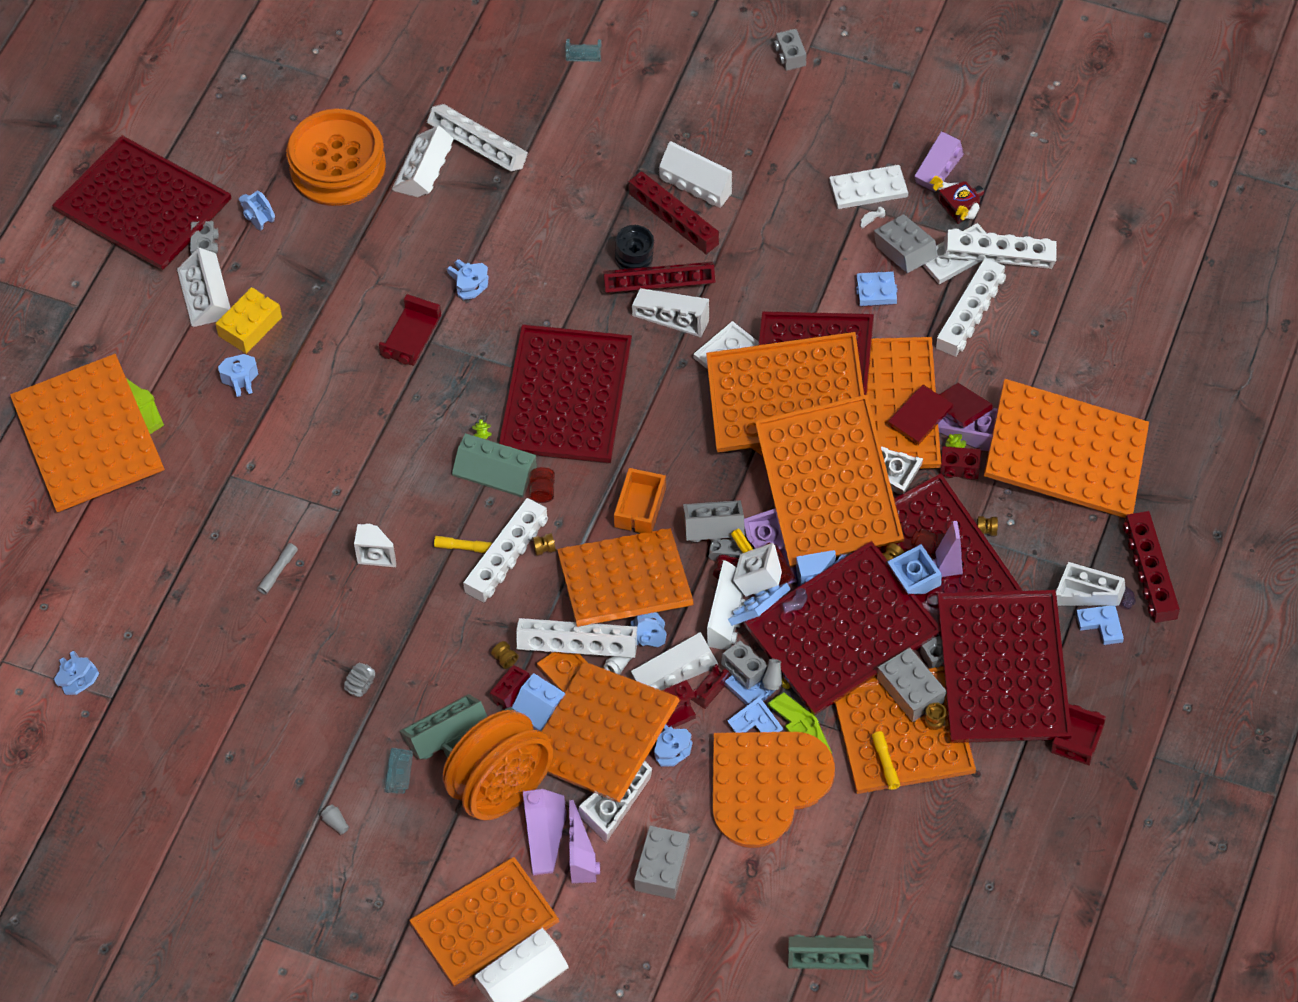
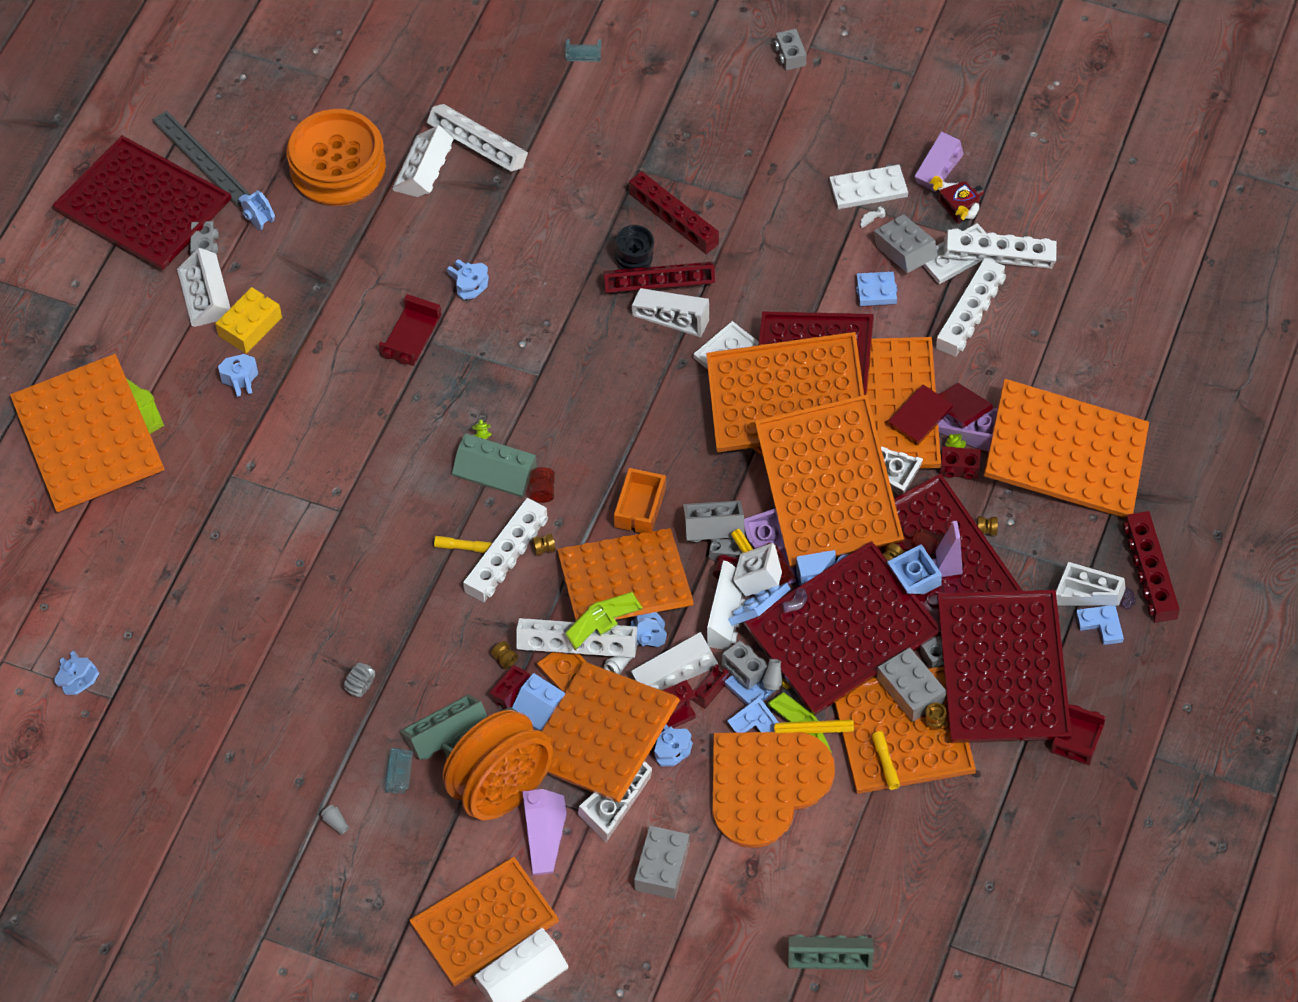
(199, 156): none -> dark grey tile
(285, 557): light grey piece -> none
(373, 547): white slope -> none
(566, 393): dark red plate -> none
(582, 856): lavender wedge -> none
(601, 618): none -> lime plate
(696, 175): white slope -> none
(815, 726): none -> yellow axle

